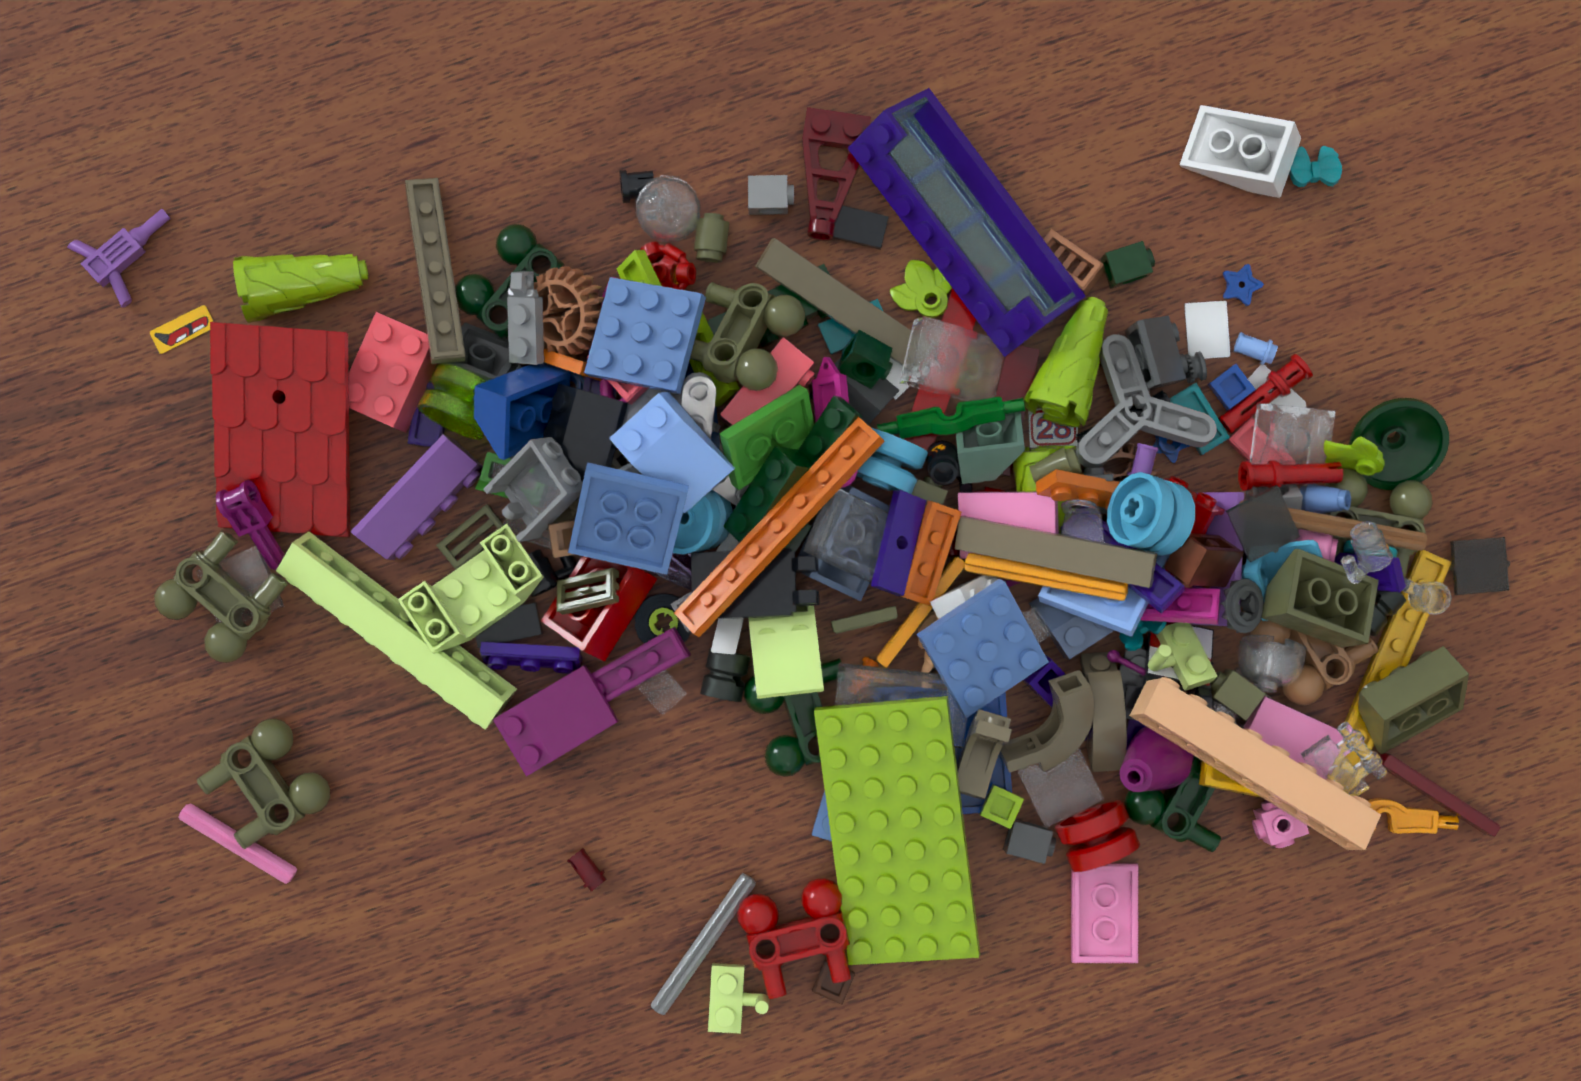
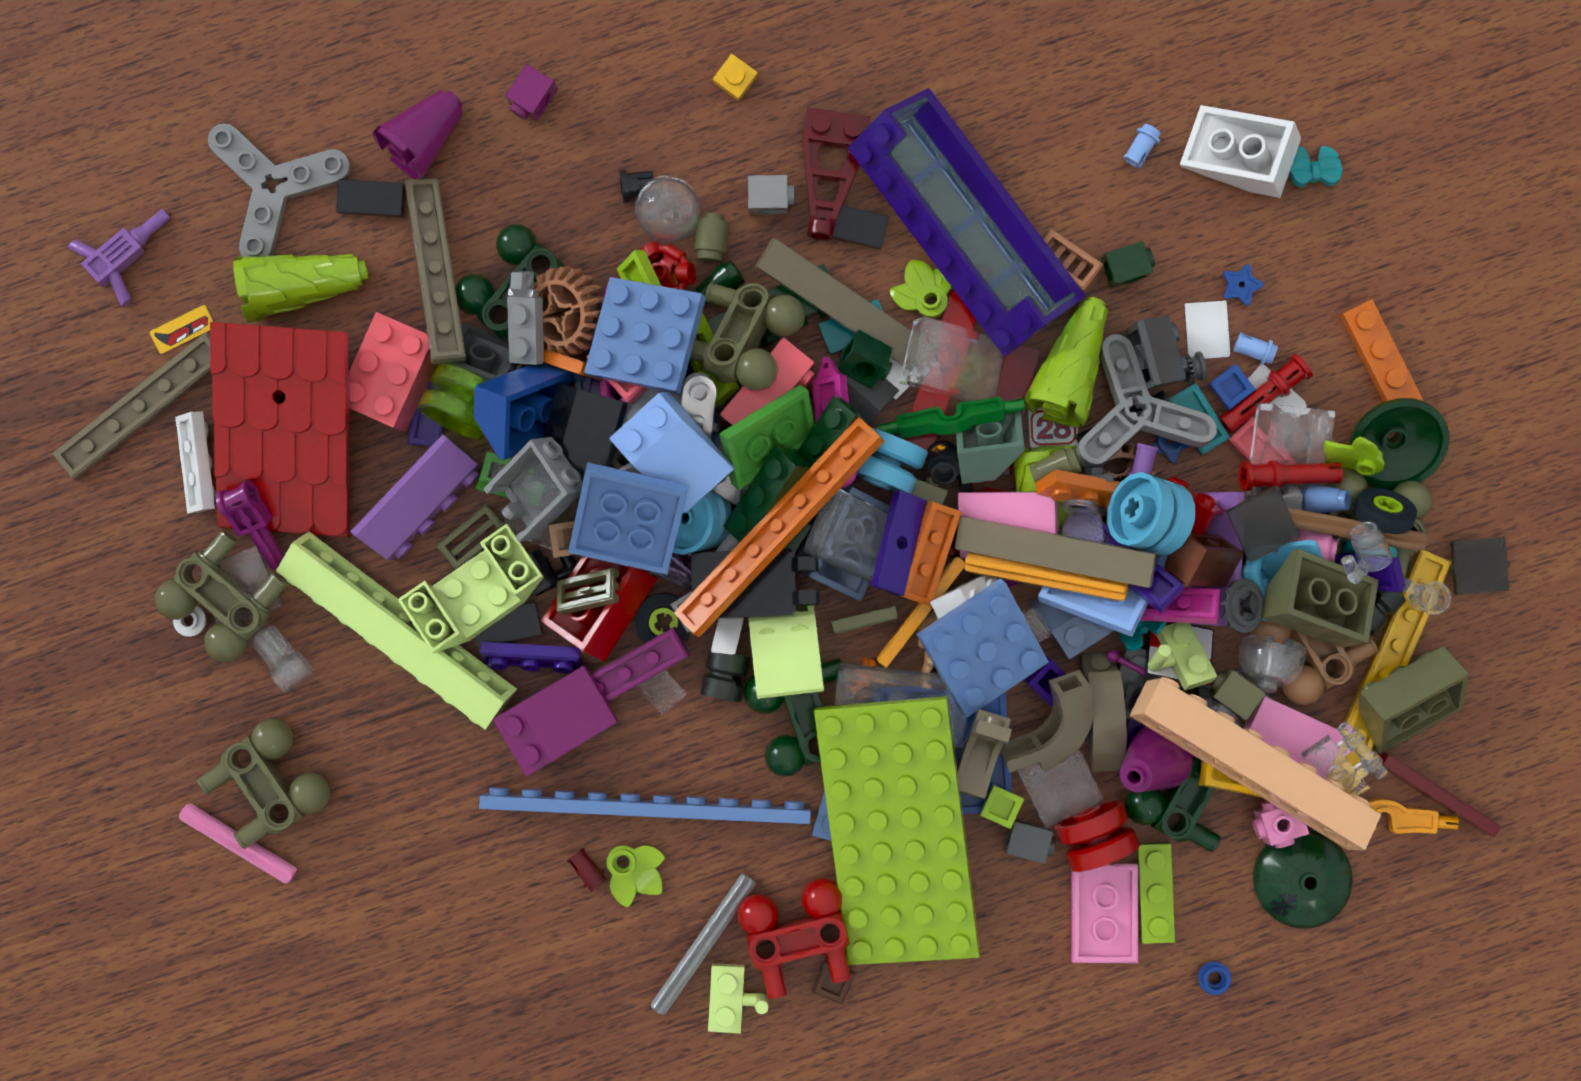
(136, 408): none -> dark tan tile
(195, 462): none -> white plate
(198, 625): none -> white plate
(268, 208): none -> light grey piece
(286, 665): none -> clear piece
(370, 198): none -> black tile
(420, 132): none -> magenta cone
(530, 93): none -> magenta brick
(631, 805): none -> medium blue plate
(636, 877): none -> lime plate
(724, 275): none -> dark green cone
(735, 77): none -> yellow plate
(1142, 145): none -> light blue pin
(1155, 893): none -> lime plate
(1221, 984): none -> blue plate
(1281, 877): none -> dark green dish
(1379, 353): none -> orange plate
(1387, 509): none -> black bush

